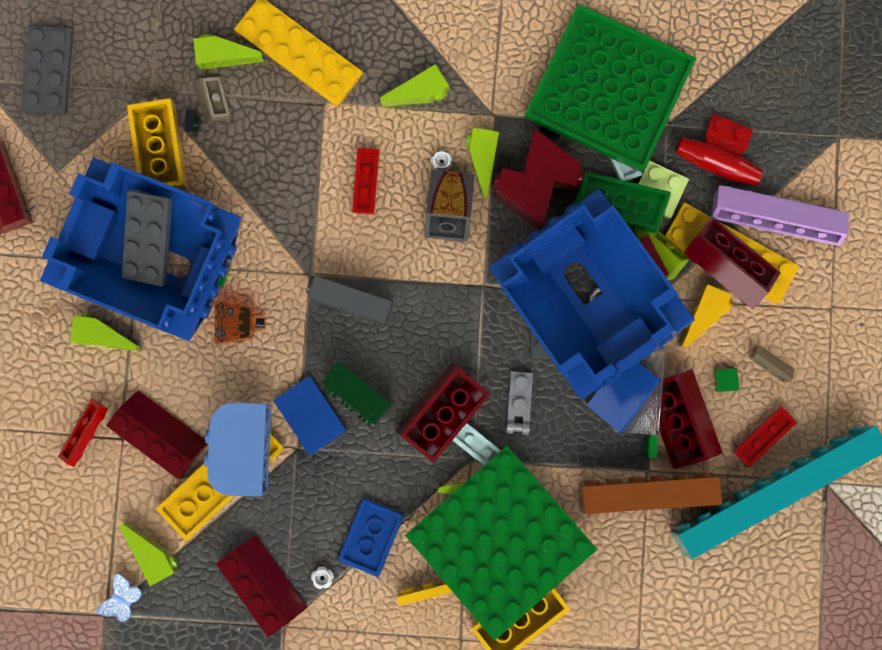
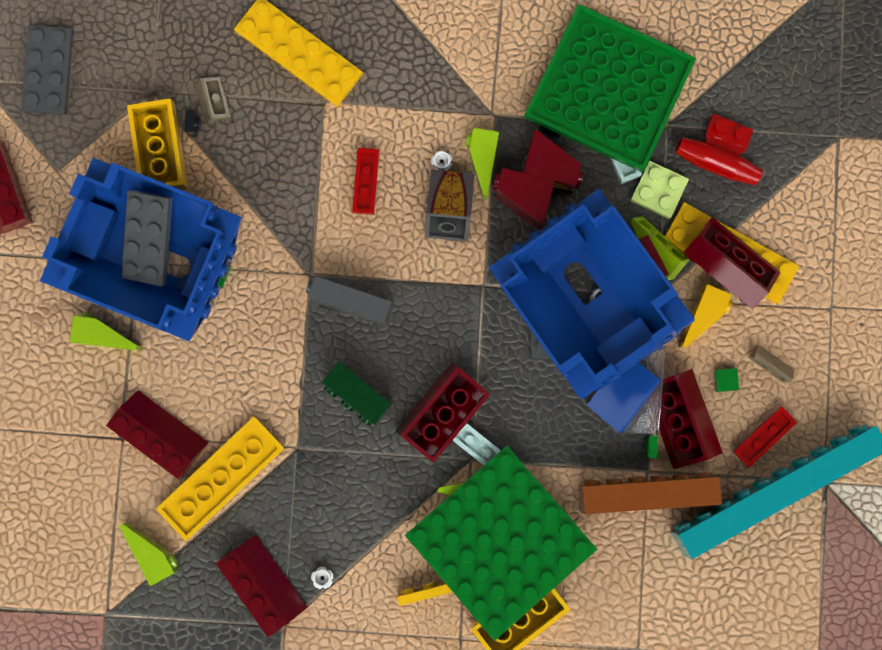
(83, 432): red plate -> none
(121, 599): animal -> none
(219, 52): lime slope -> none
(235, 323): torso -> none
(239, 449): medium blue brick -> none
(309, 415): blue tile -> none
(370, 537): blue tile -> none
(421, 89): lime slope -> none
(519, 402): light grey plate -> none
(637, 204): green plate -> none
(780, 215): lavender brick -> none

